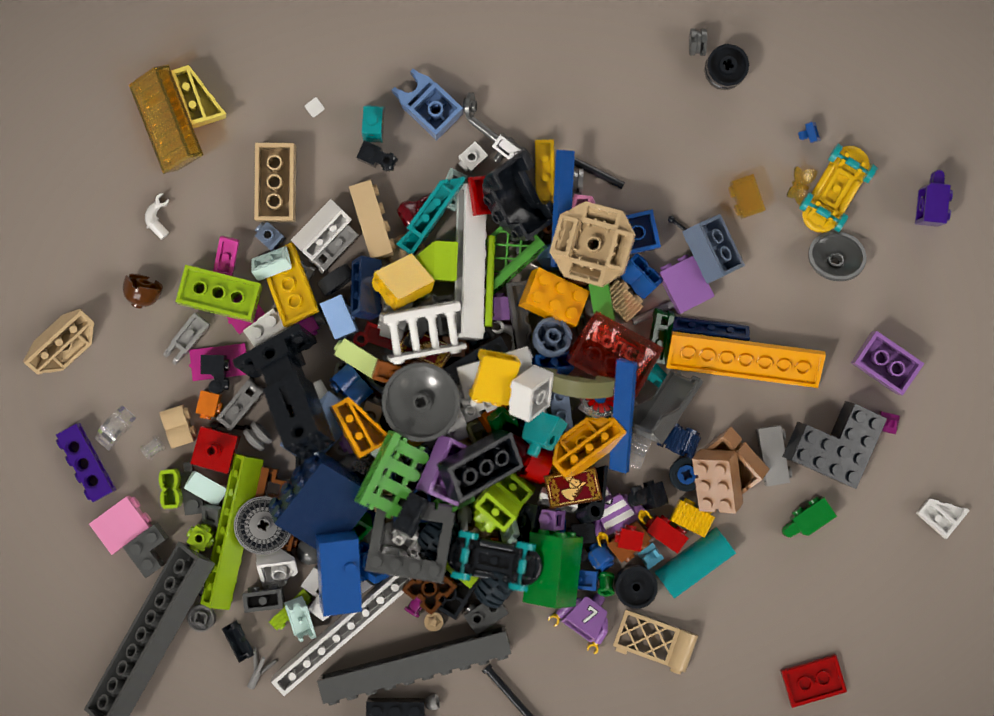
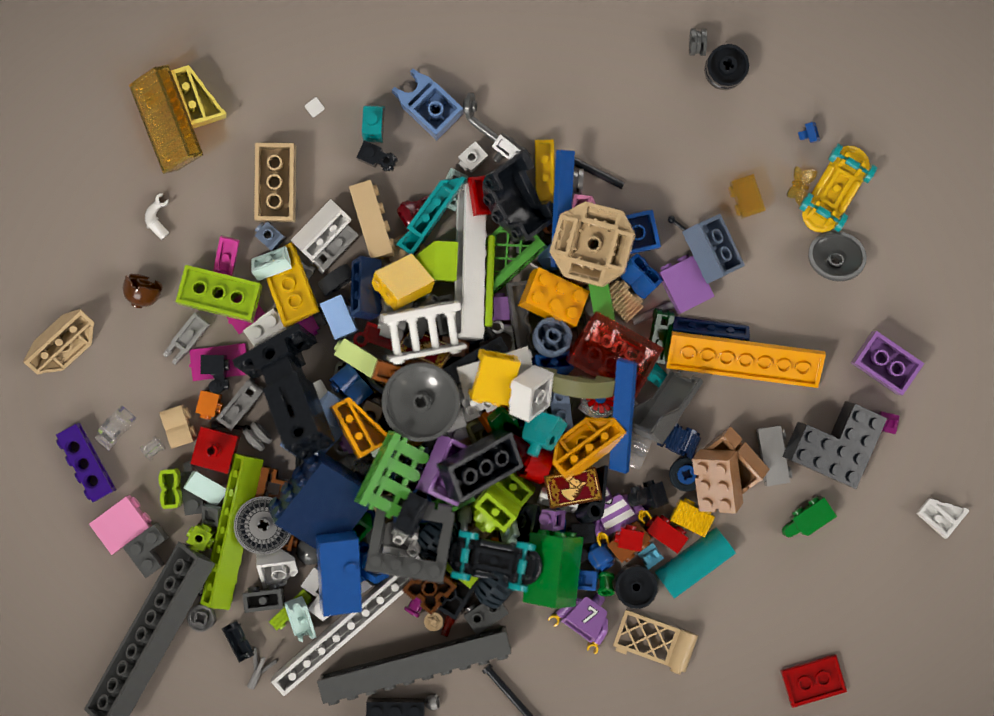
(447, 626): none -> clear red piece
(934, 201): dark purple hinge -> none

